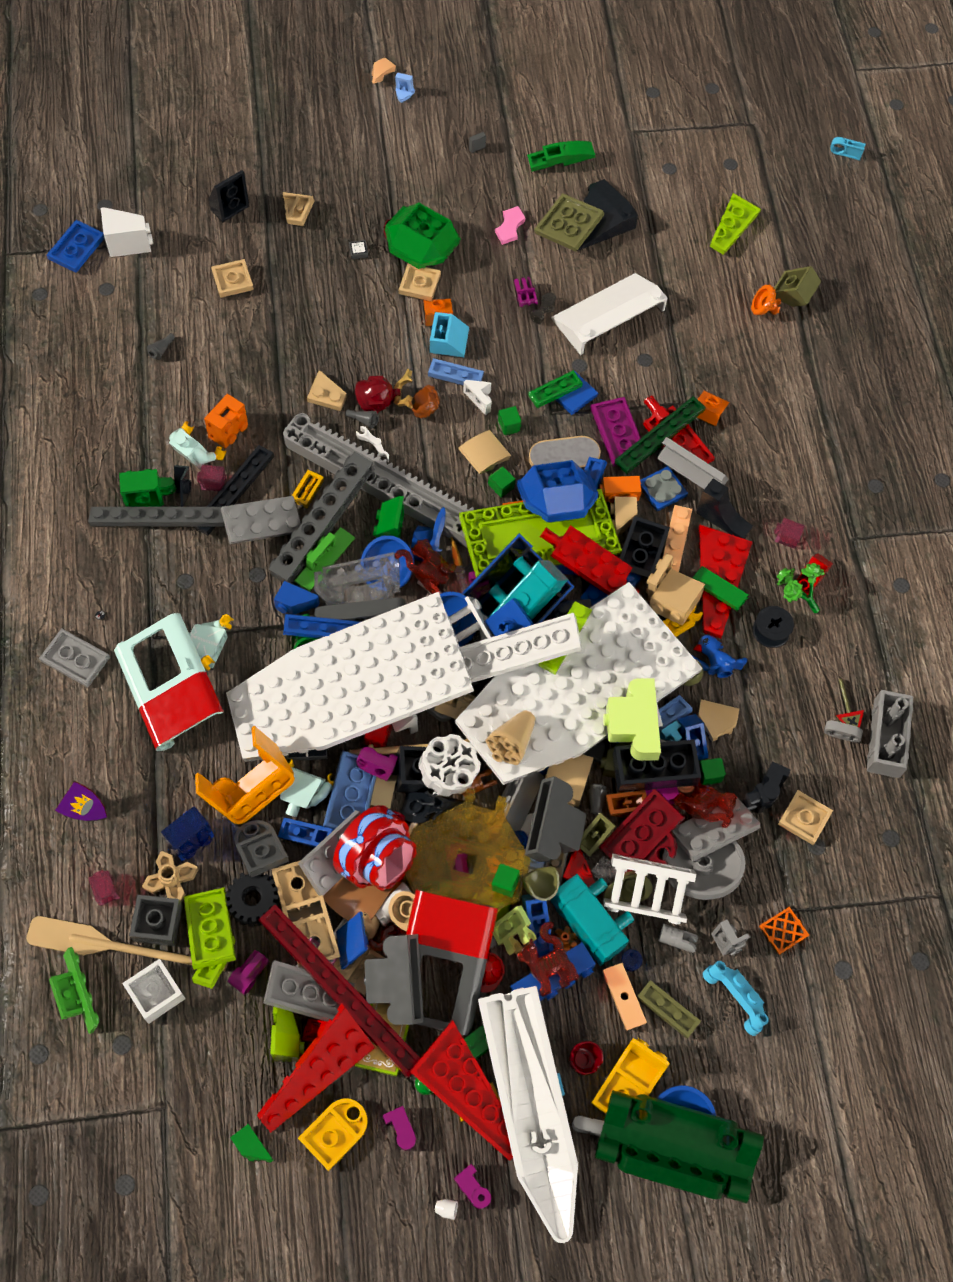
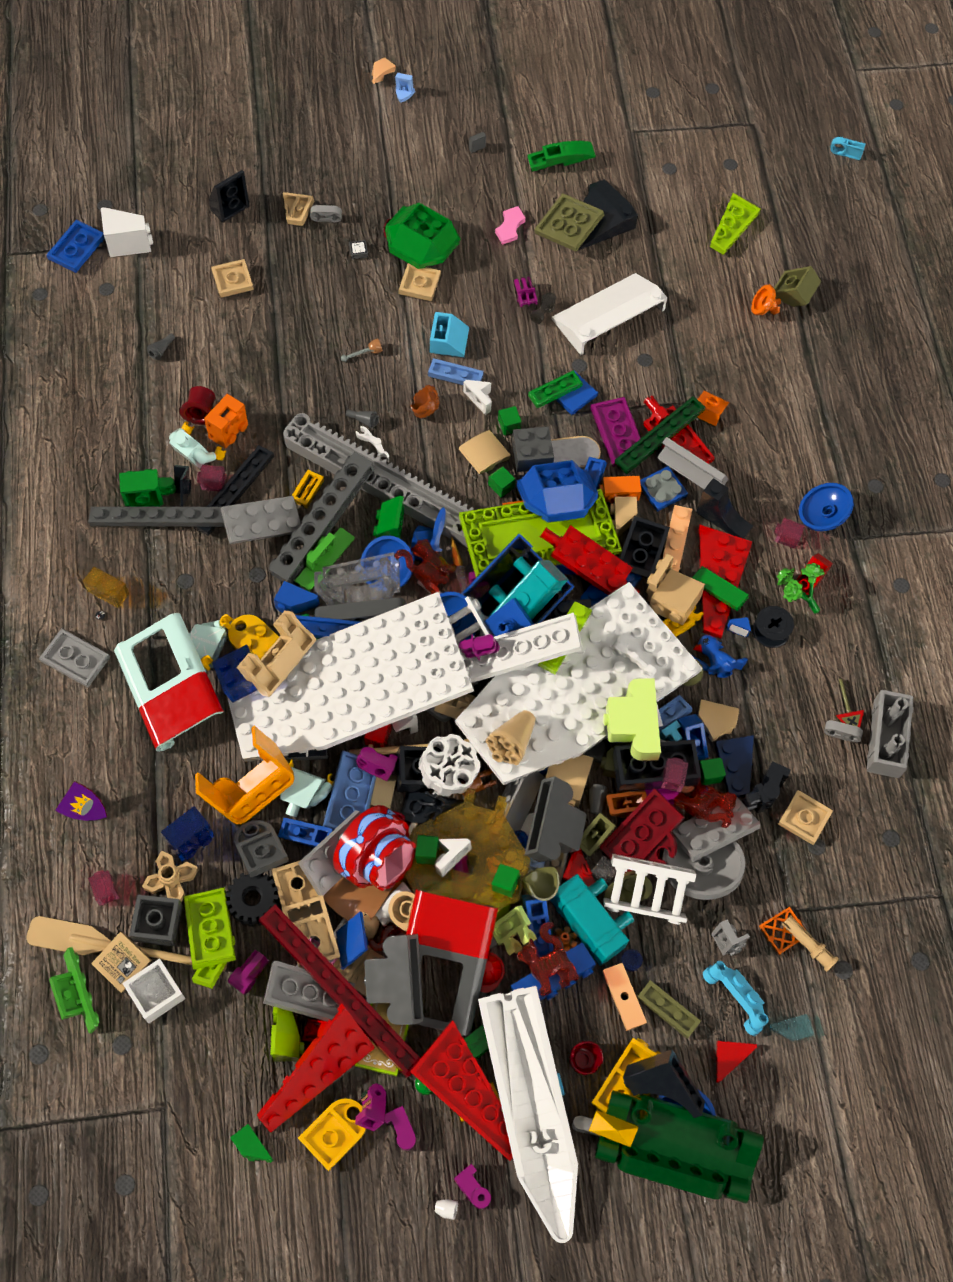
(106, 587): none -> clear yellow brick
(121, 961): none -> tan tile
(198, 405): none -> dark red piece
(230, 678): none -> clear blue brick
(256, 635): none -> yellow plate
(280, 658): none -> tan bracket
(326, 213): none -> light grey beam
(326, 393): tan wing -> none
(373, 1108): none -> magenta leg
(374, 347): none -> hinge
(377, 393): dark red helmet -> none
(427, 849): none -> green piece
(437, 305): orange piece -> none
(455, 851): none -> white slope
(479, 646): none -> magenta arm
(532, 447): none -> dark grey brick
(613, 1128): none -> yellow slope
(620, 650): none -> white piece
(665, 1077): none -> black arch
(674, 774): none -> clear pink brick
(678, 938): light grey hinge -> none
(729, 1056): none -> red tile
(737, 762): none -> dark blue wing
(739, 626): none -> blue slope
(793, 1028): none -> clear light blue tile
(816, 949): none -> tan pin
(821, 501): none -> blue dish

